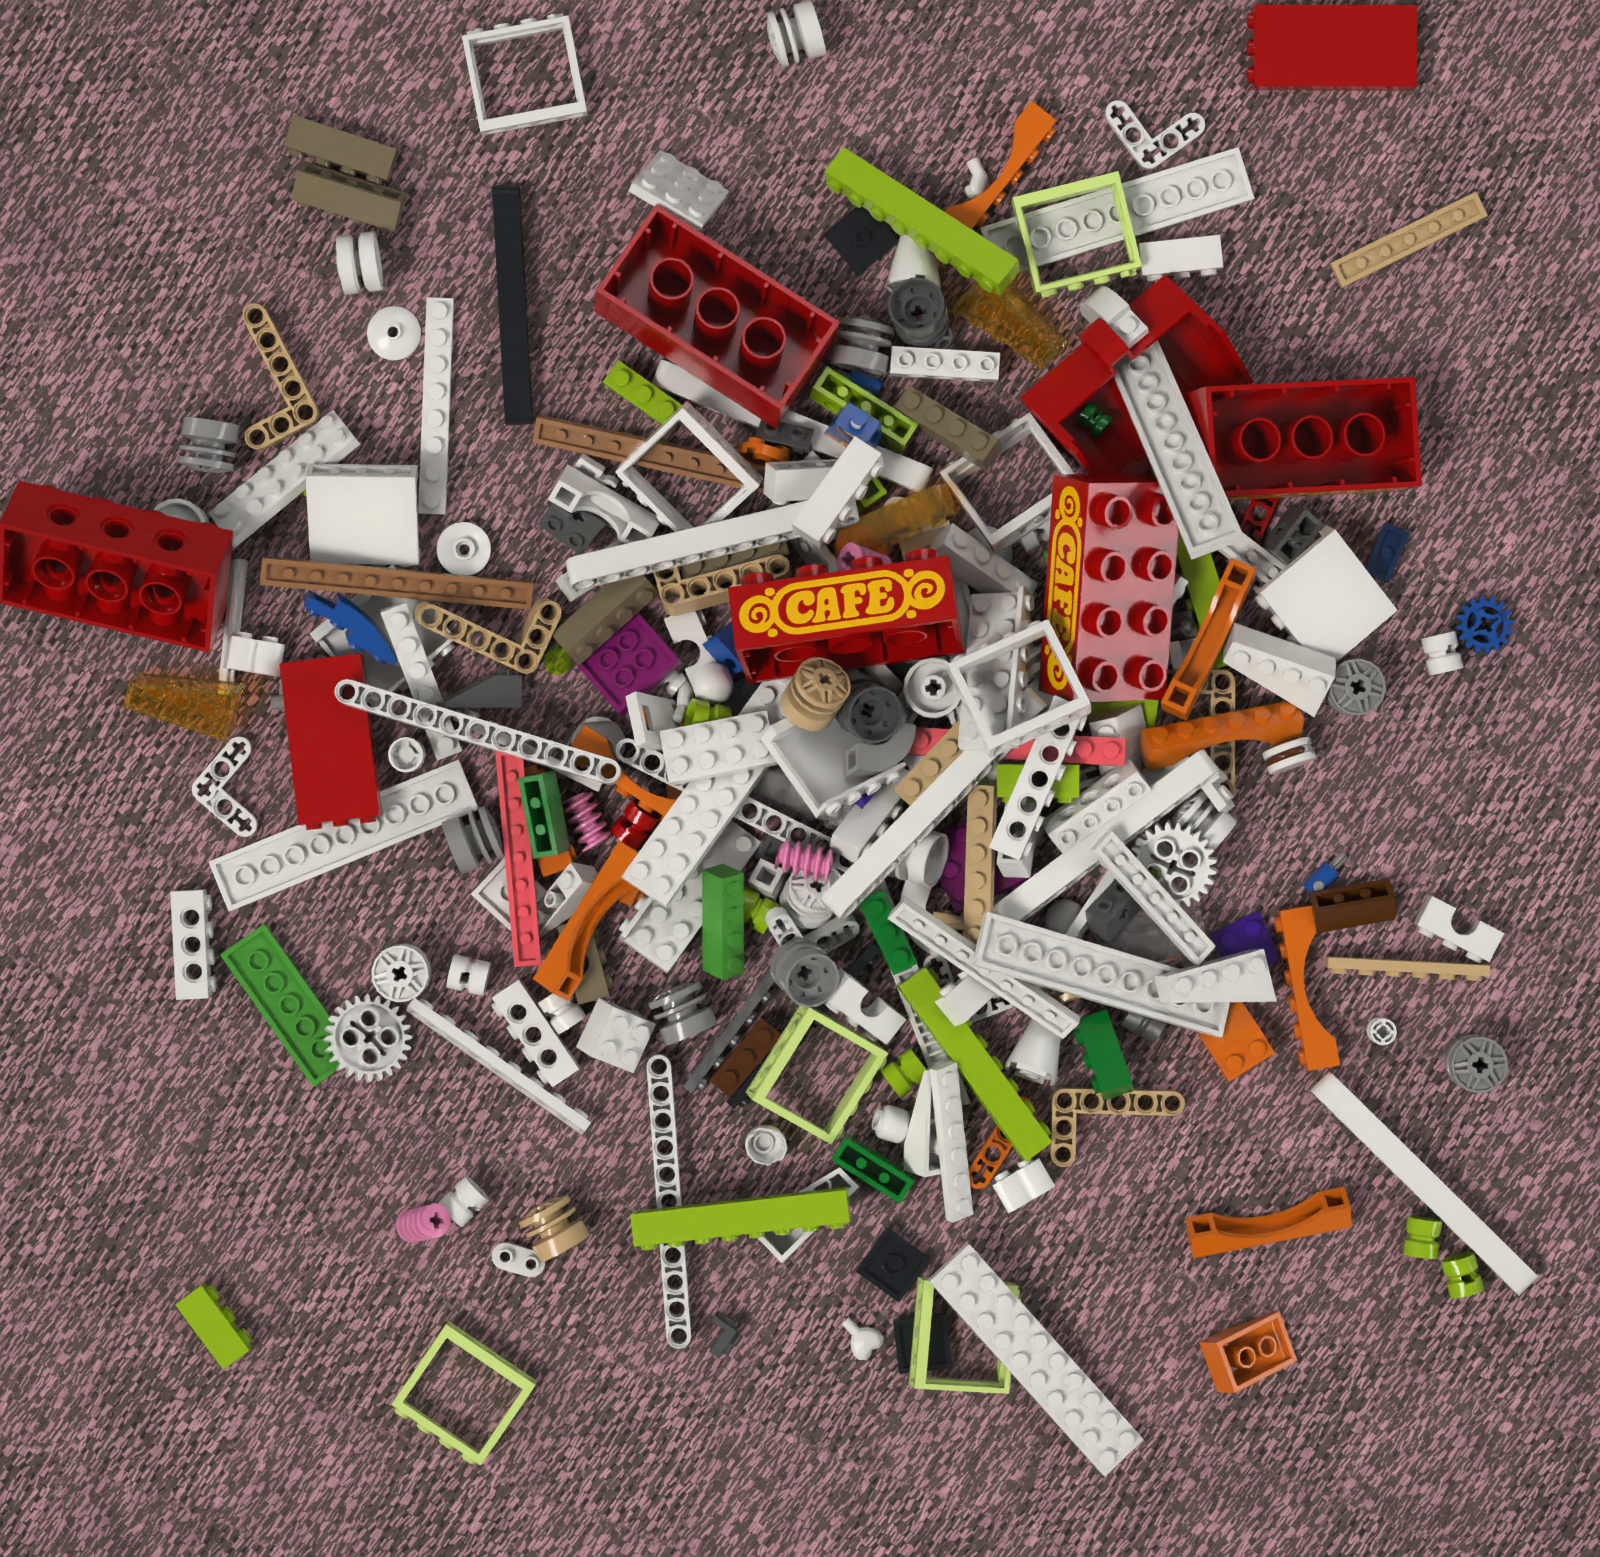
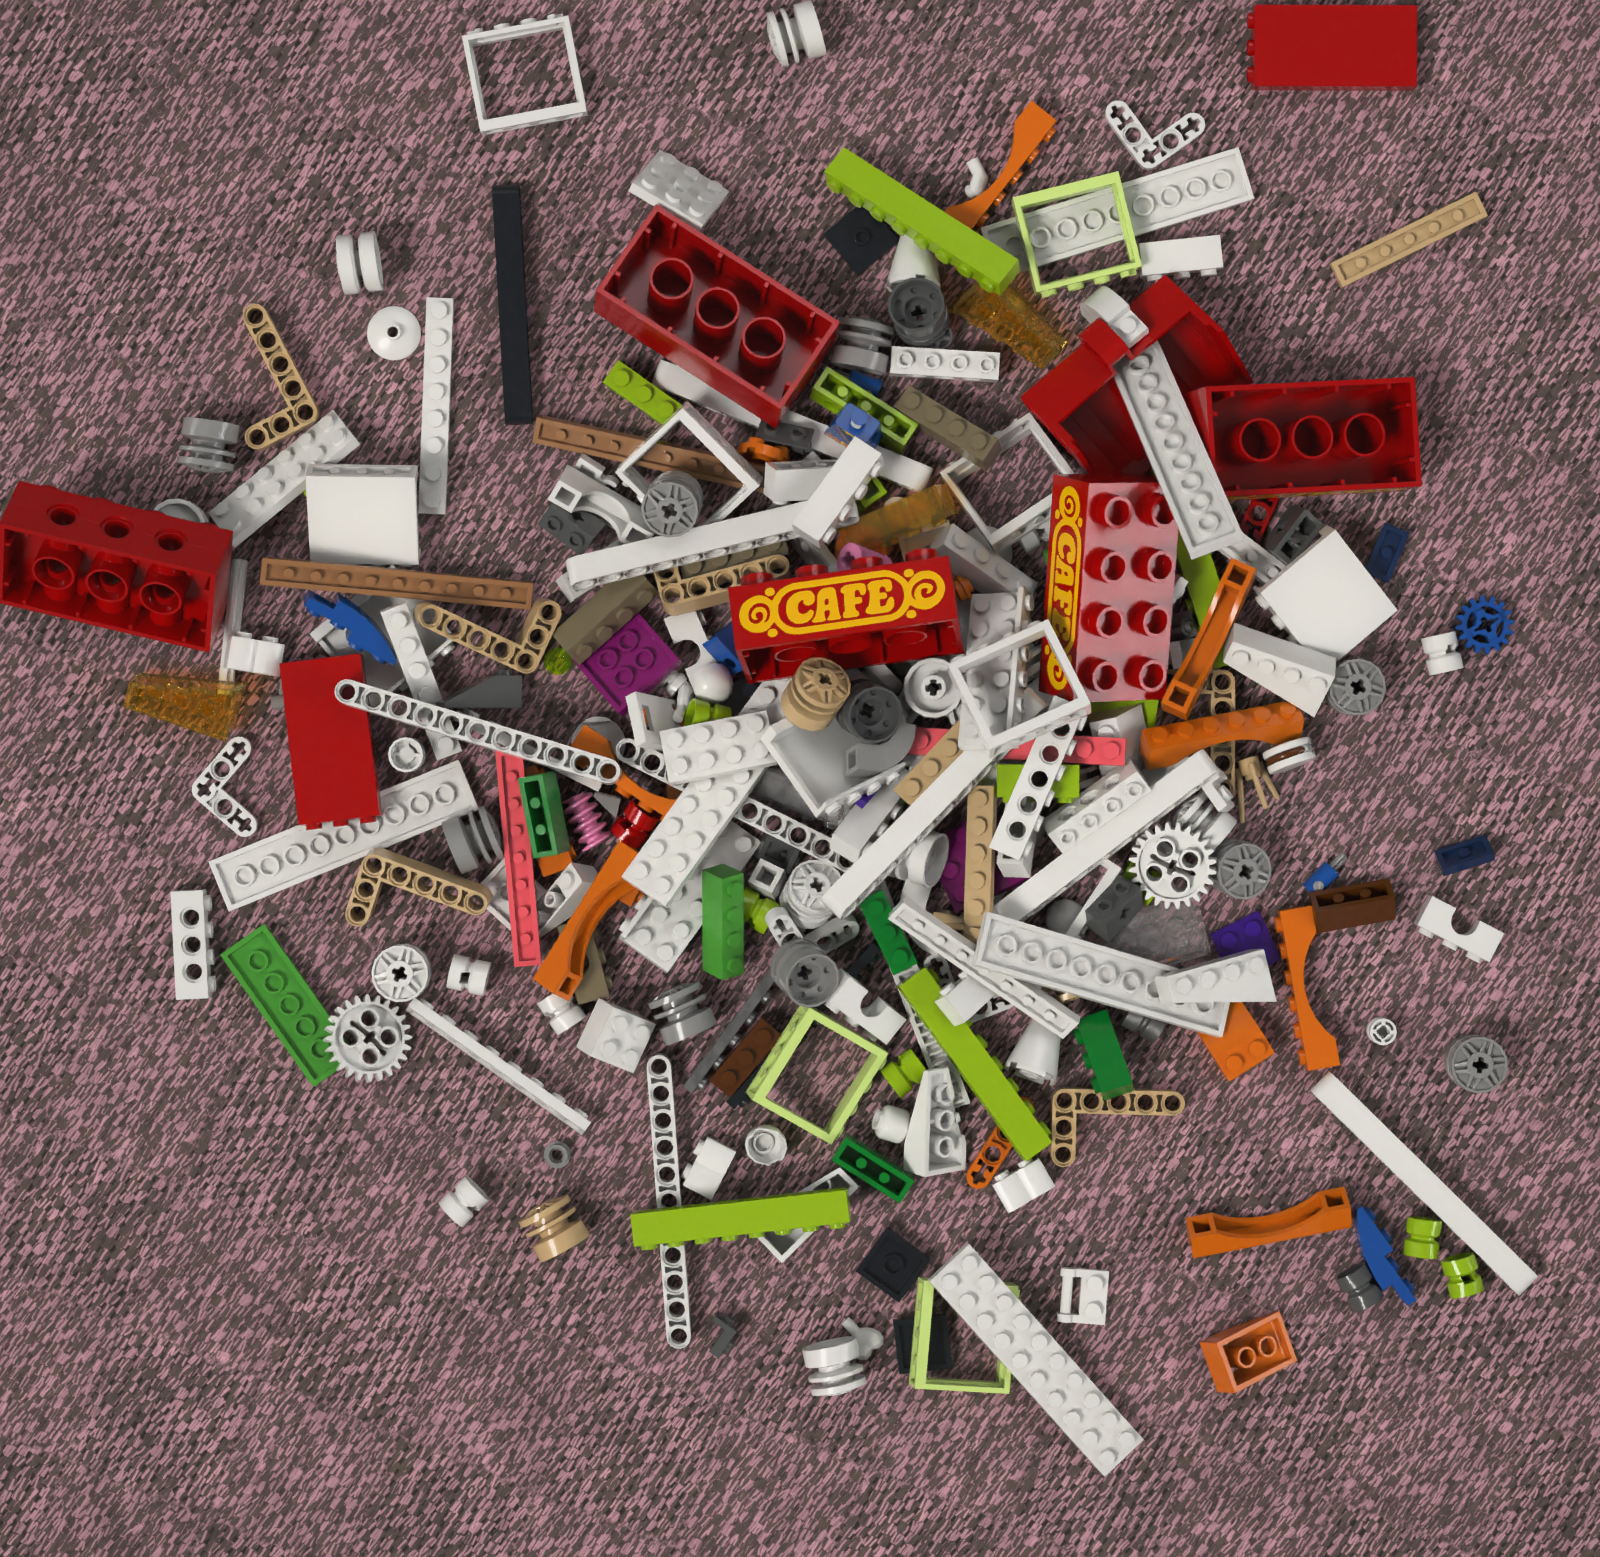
(215, 1325): lime brick -> none
(340, 149): dark tan brick -> none
(348, 196): dark tan brick -> none
(412, 882): none -> tan beam
(423, 1223): bright pink piece -> none
(449, 549): white dish -> none
(488, 1357): yellowish green window -> none
(518, 1258): white plate -> none
(519, 994): white brick -> none
(557, 1163): none -> light grey plate
(610, 802): none -> light grey slope
(673, 488): none -> light grey wheel
(708, 1168): none -> white brick
(804, 860): bright pink piece -> none
(833, 1361): none -> white wheel
(951, 1141): white plate -> none
(963, 588): none -> orange plate
(1091, 1298): none -> white plate
(1094, 420): green wheel -> none
(1152, 898): white plate -> none
(1251, 769): none -> tan plant
(1255, 875): none -> light grey wheel
(1359, 1287): none -> dark grey wheel
(1374, 1247): none -> blue slope
(1419, 969): tan plate -> none
(1464, 855): none -> dark blue plate

